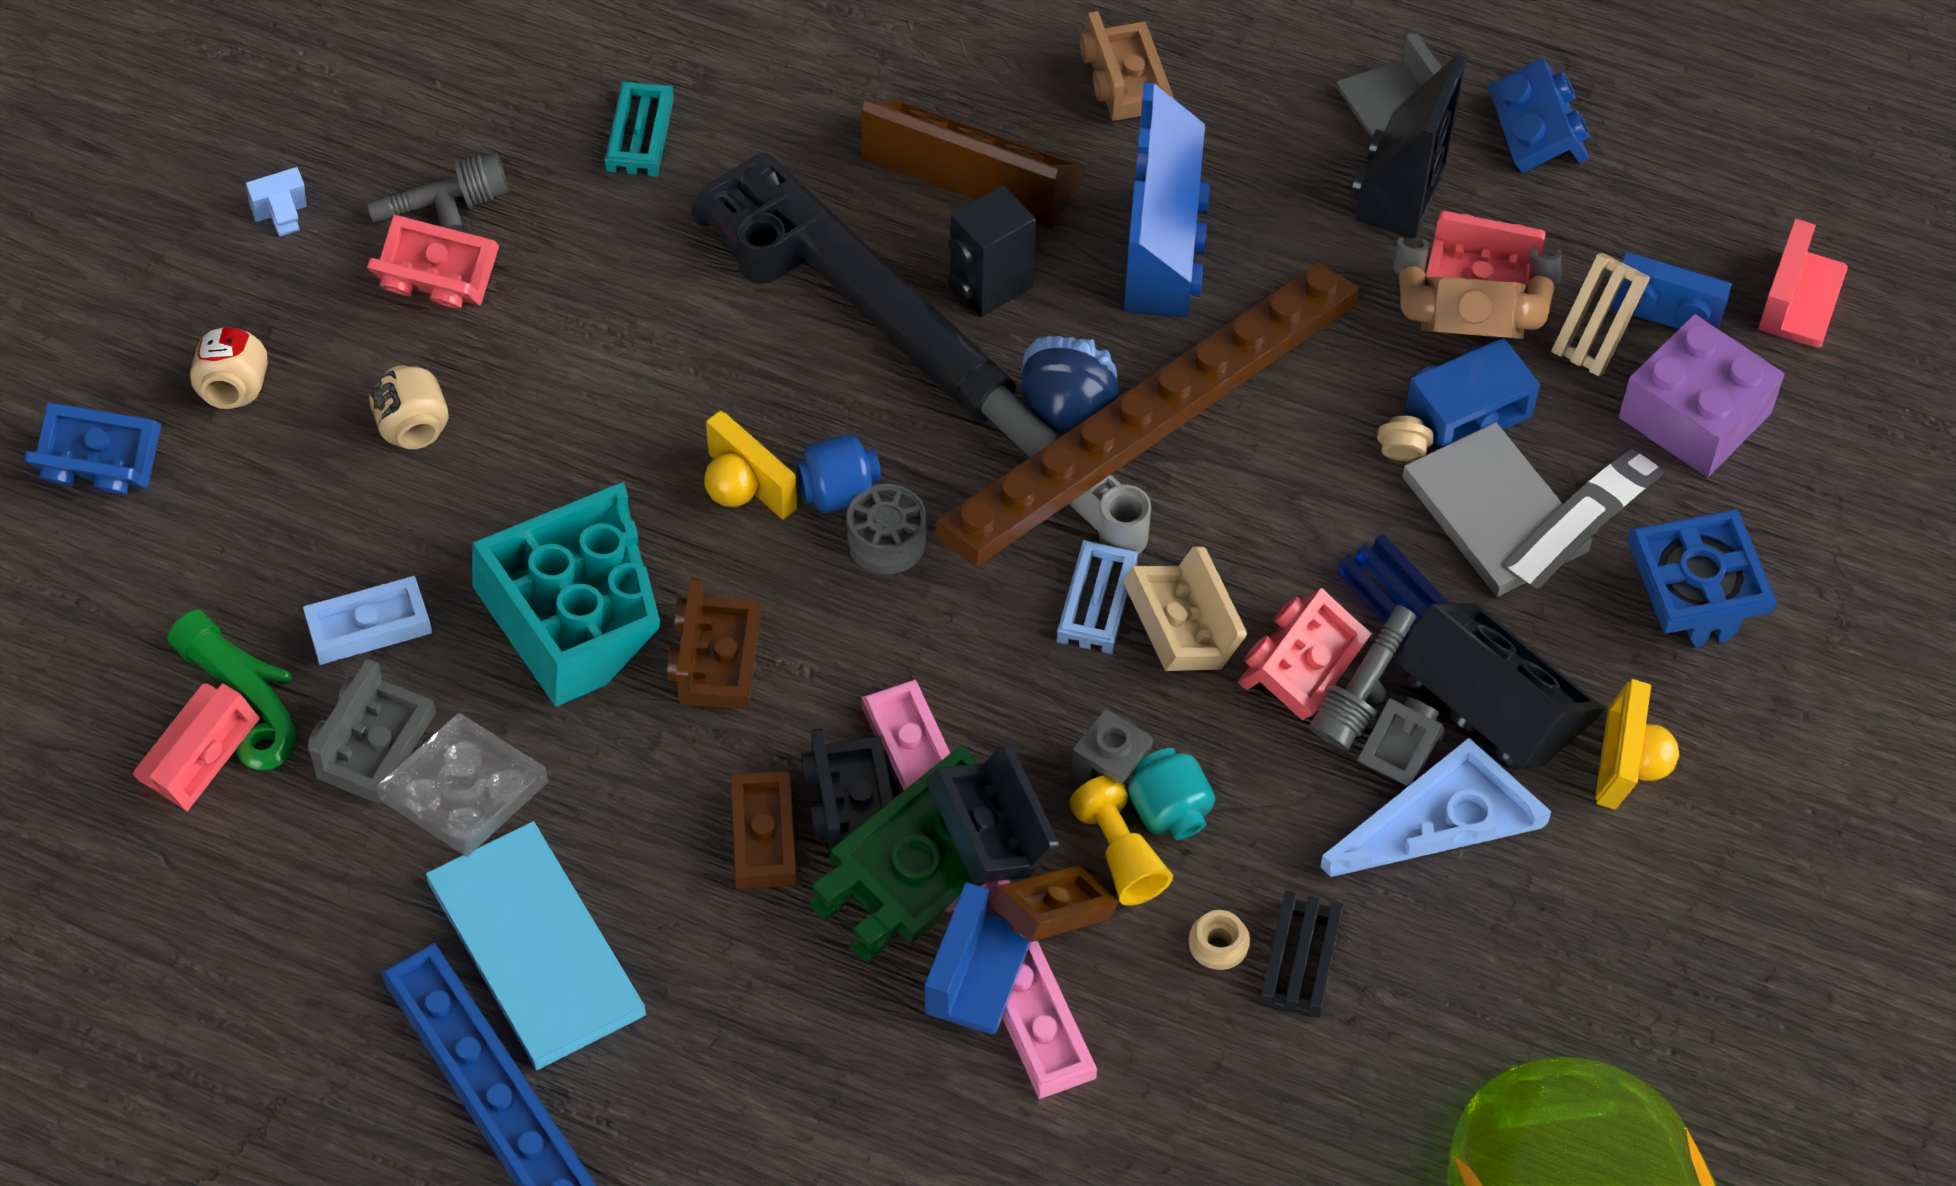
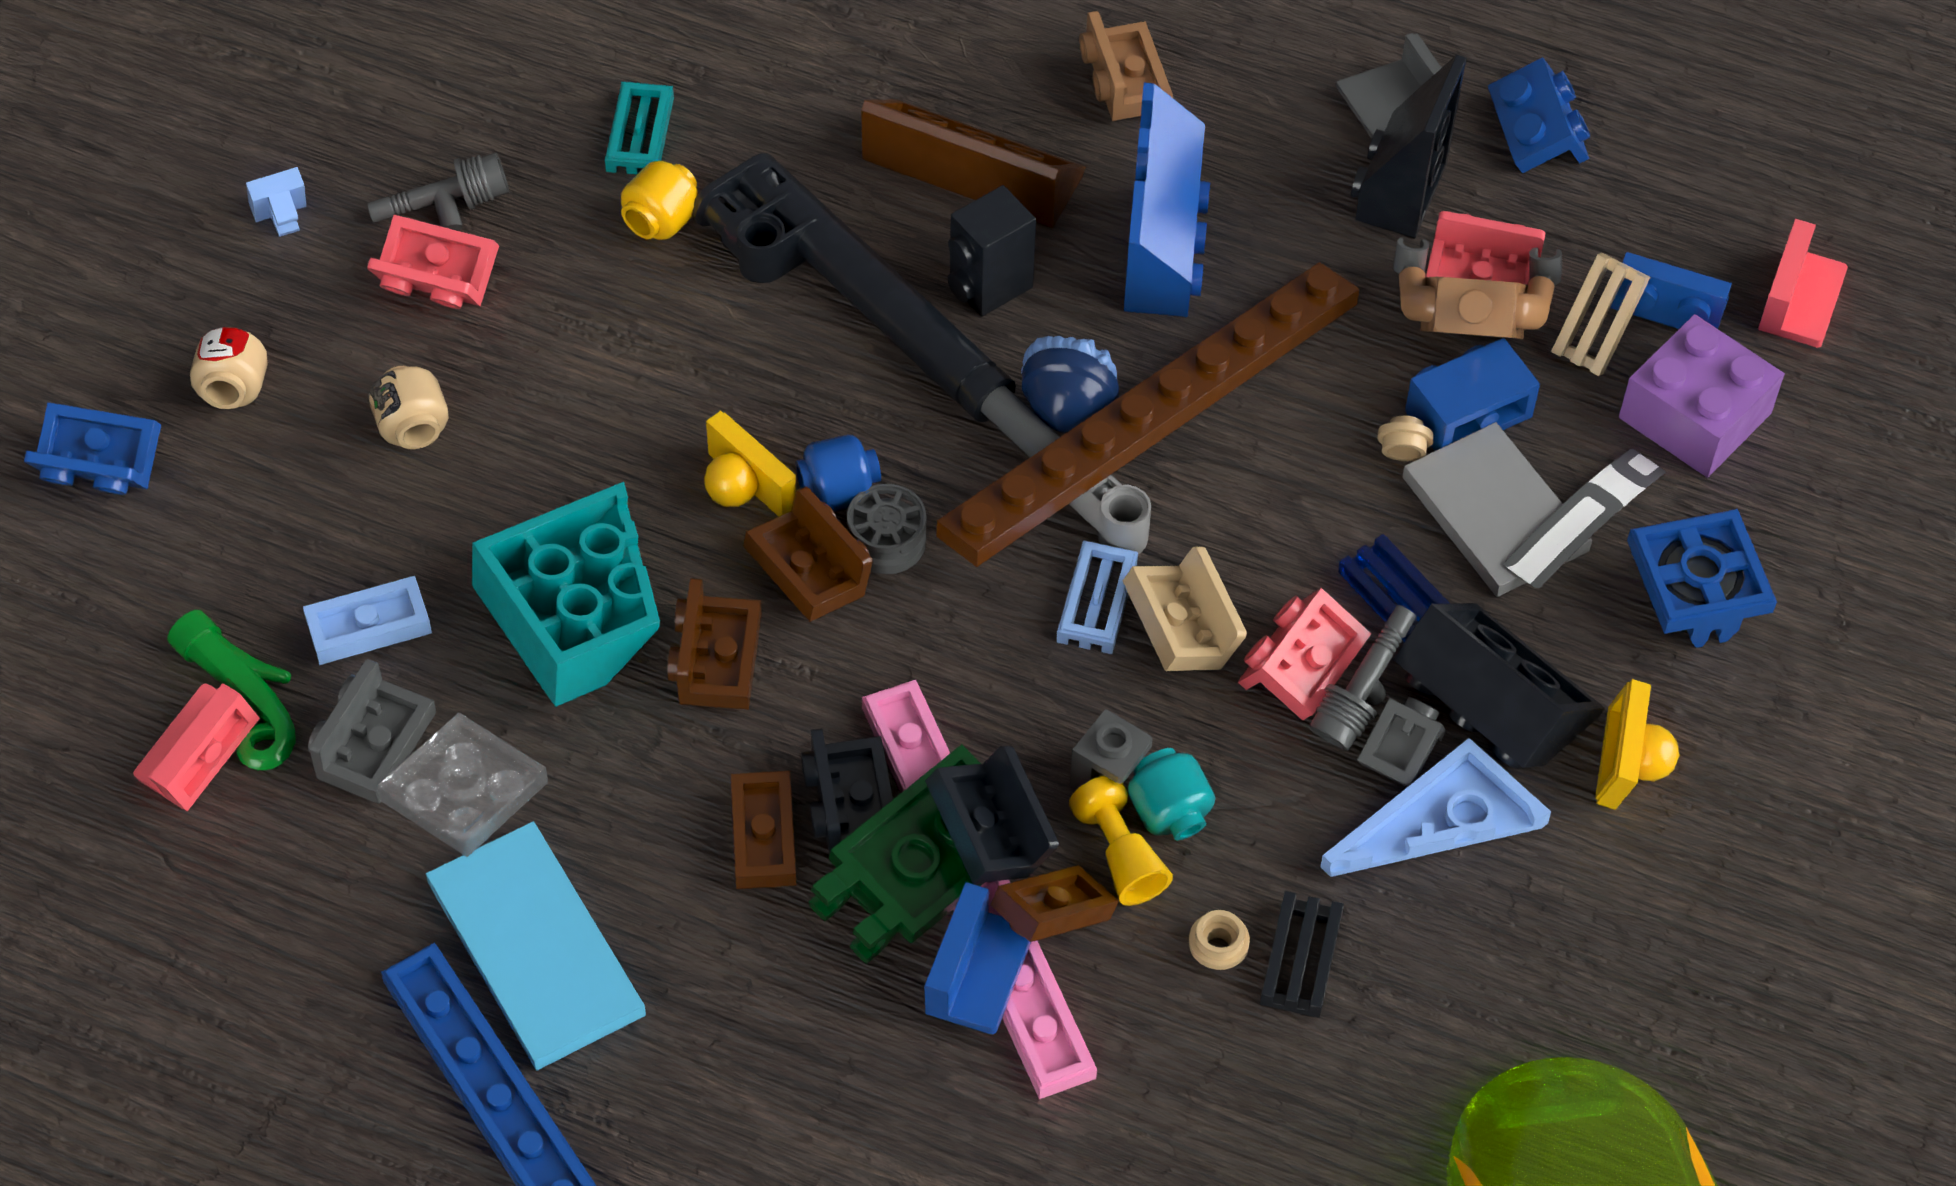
(659, 200): none -> yellow head
(811, 556): none -> reddish brown bracket

